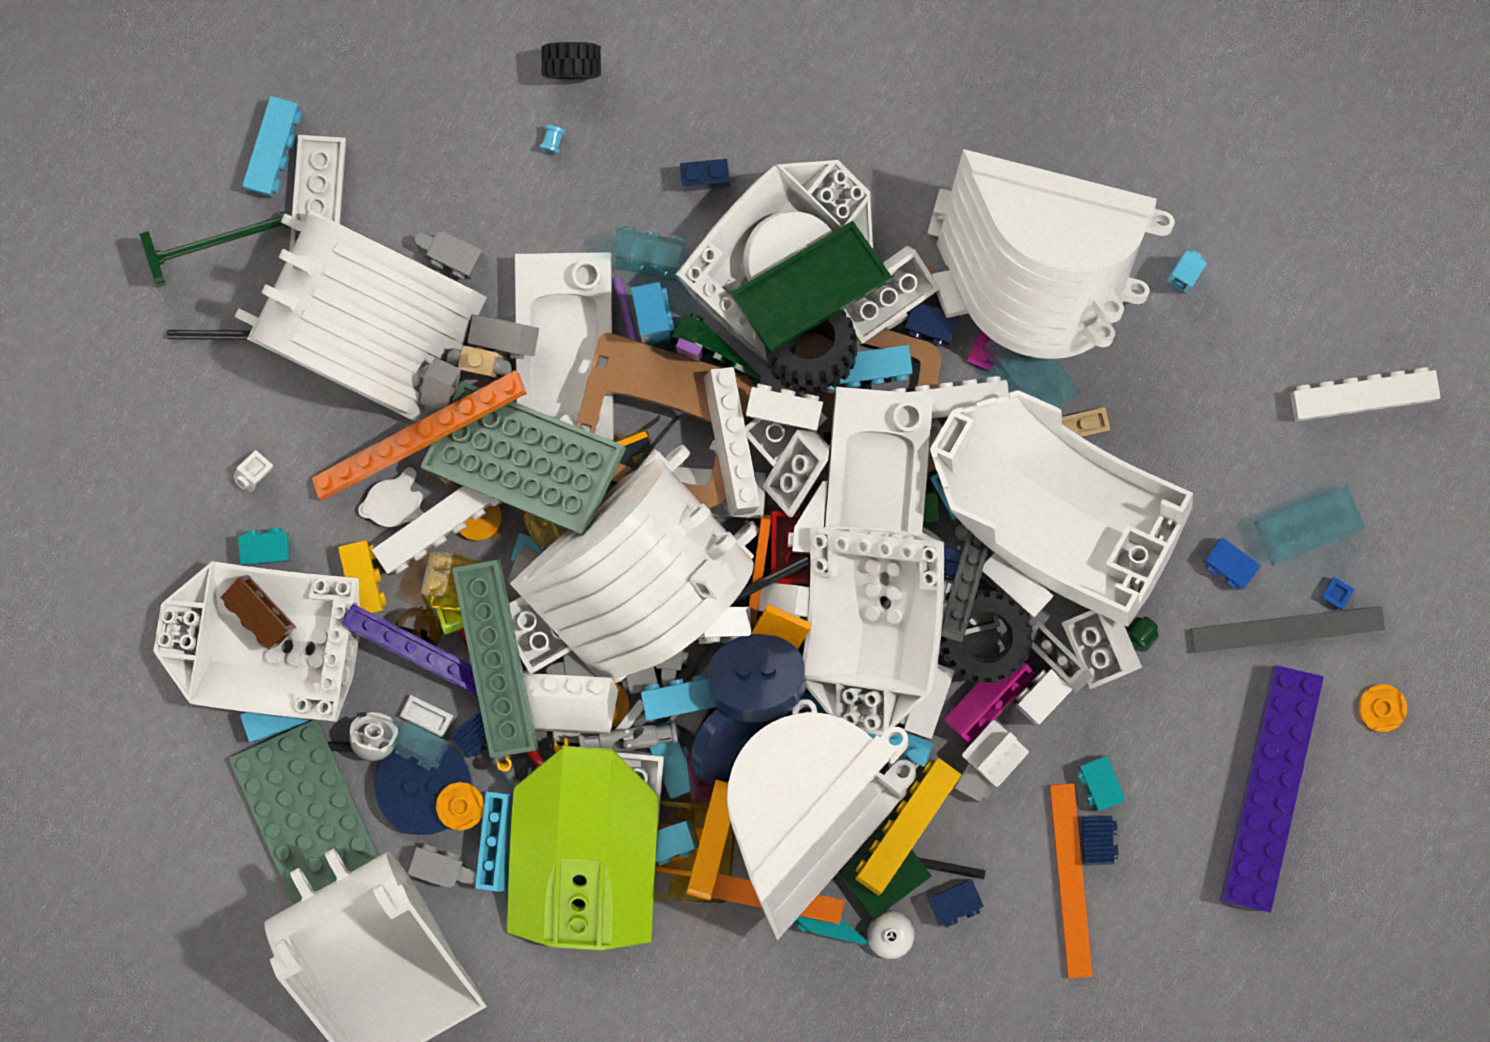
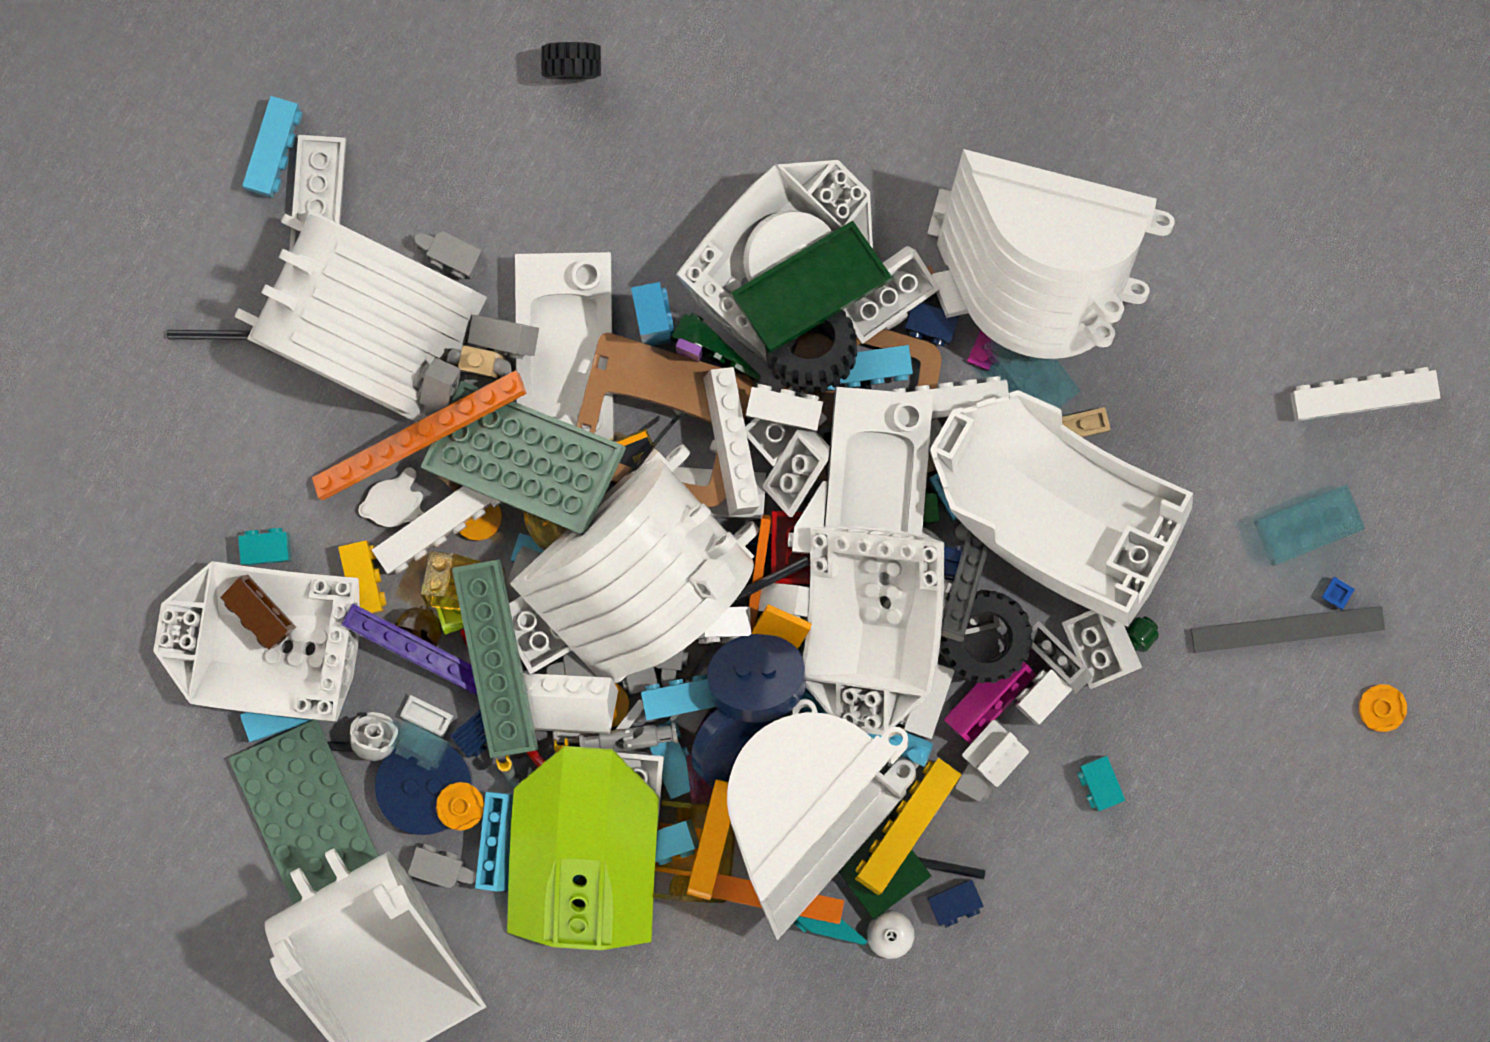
(157, 258): dark green tile -> none
(252, 471): white bracket -> none
(552, 139): medium azure bush -> none
(625, 309): medium lavender bar -> none
(648, 252): clear light blue brick -> none
(704, 175): dark blue brick -> none
(1016, 585): white brick -> none
(1071, 881): orange tile -> none
(1098, 840): dark blue brick -> none
(1187, 271): medium azure brick -> none
(1231, 564): blue brick -> none
(1271, 788): dark purple brick -> none

